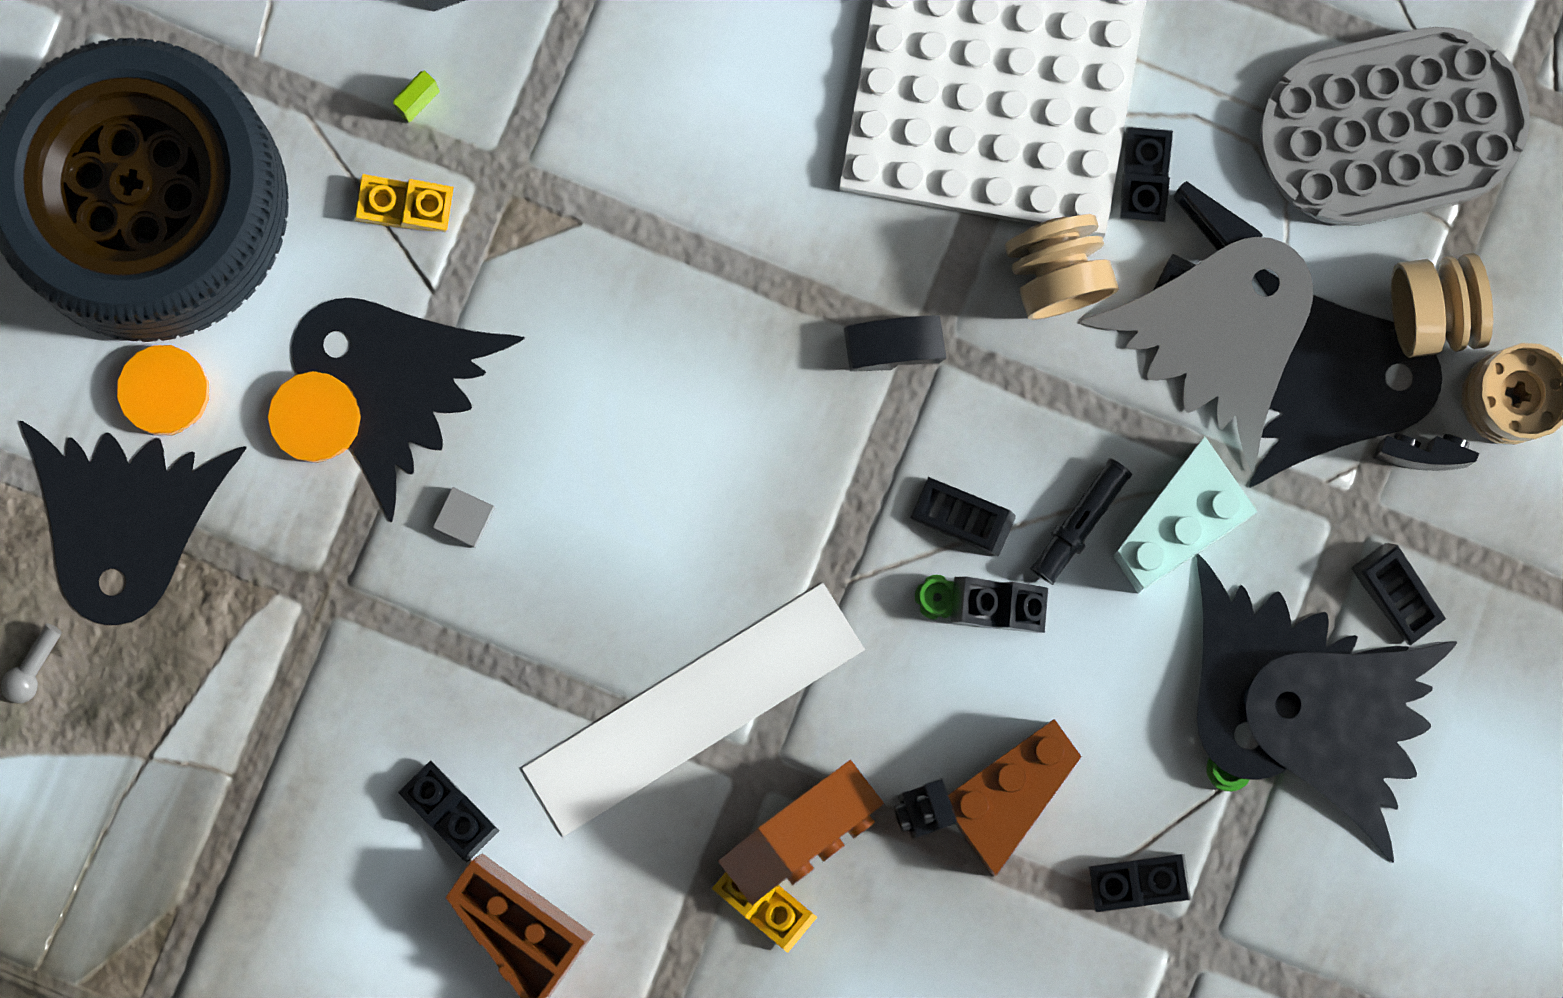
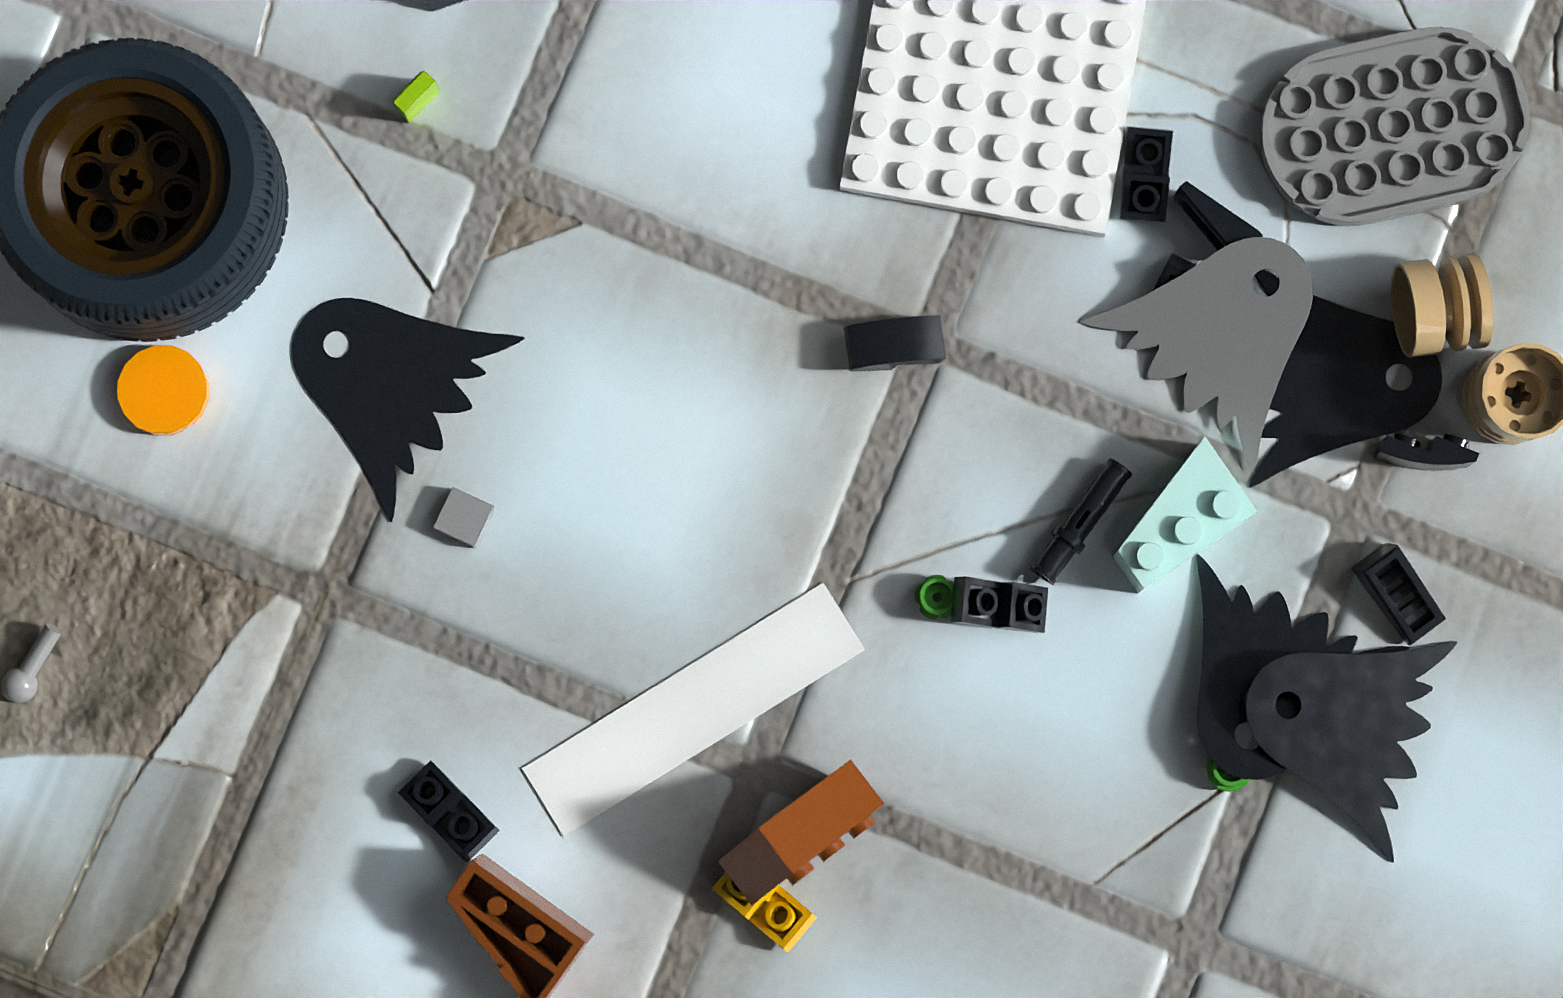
(121, 519): black piece -> none
(314, 417): light orange tile -> none
(403, 204): yellow slope -> none
(925, 809): black slope -> none
(998, 533): black slope -> none
(1010, 794): dark orange wedge -> none
(1058, 258): tan wheel -> none
(1139, 883): black slope -> none

